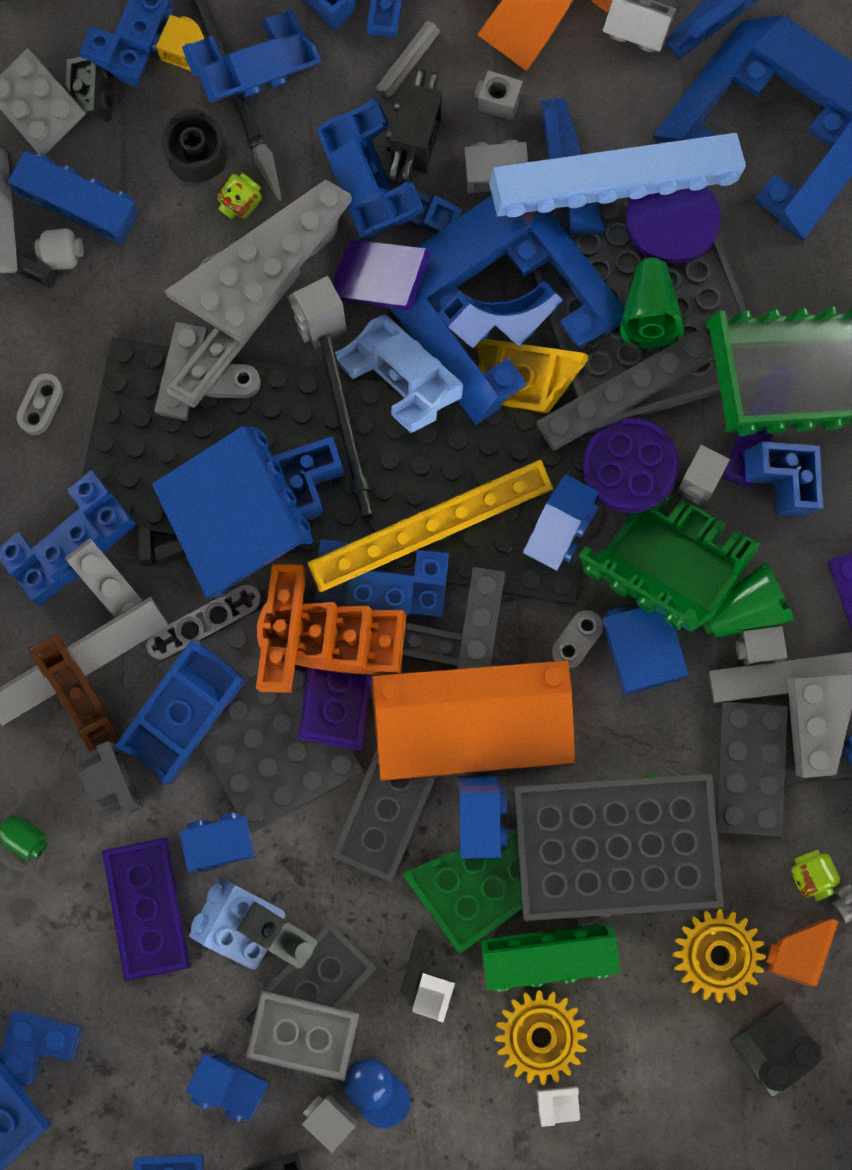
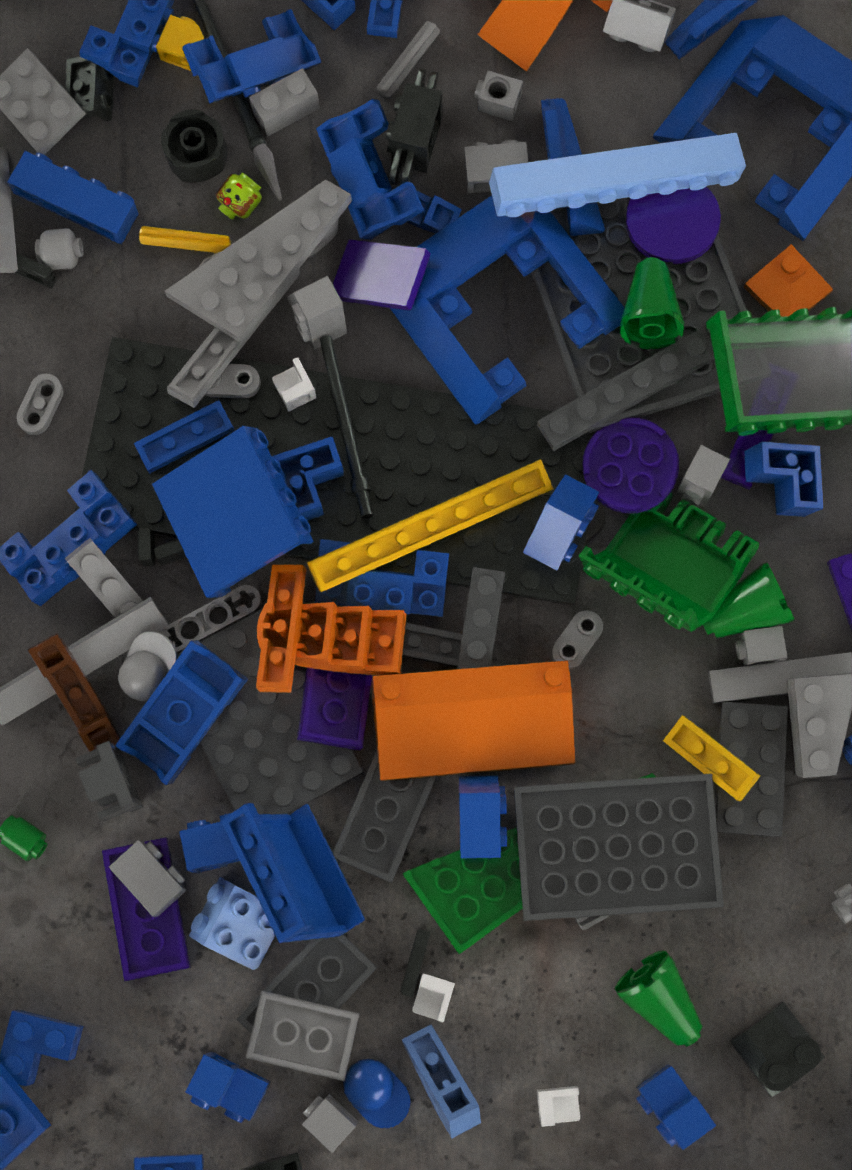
(146, 664): none -> light grey cap
(148, 877): none -> light grey brick
(183, 239): none -> yellow axle
(183, 345): light grey plate -> none
(184, 436): none -> blue plate
(284, 102): none -> light grey brick
(285, 942): pearl dark grey torso -> none
(293, 873): none -> blue panel
(294, 386): none -> white panel
(405, 367): light blue bracket -> none
(442, 1081): none -> medium blue slope
(515, 318): arch -> none
(544, 369): yellow wing -> none
(550, 957): green brick -> none
(562, 1041): yellow gear -> none
(643, 649): blue brick -> none
(661, 998): none -> green cone
(678, 1111): none -> blue brick
(711, 758): none -> yellow plate
(739, 949): yellow gear -> none
(788, 284): none -> orange plate
(802, 953): orange slope -> none
(815, 875): lime head -> none

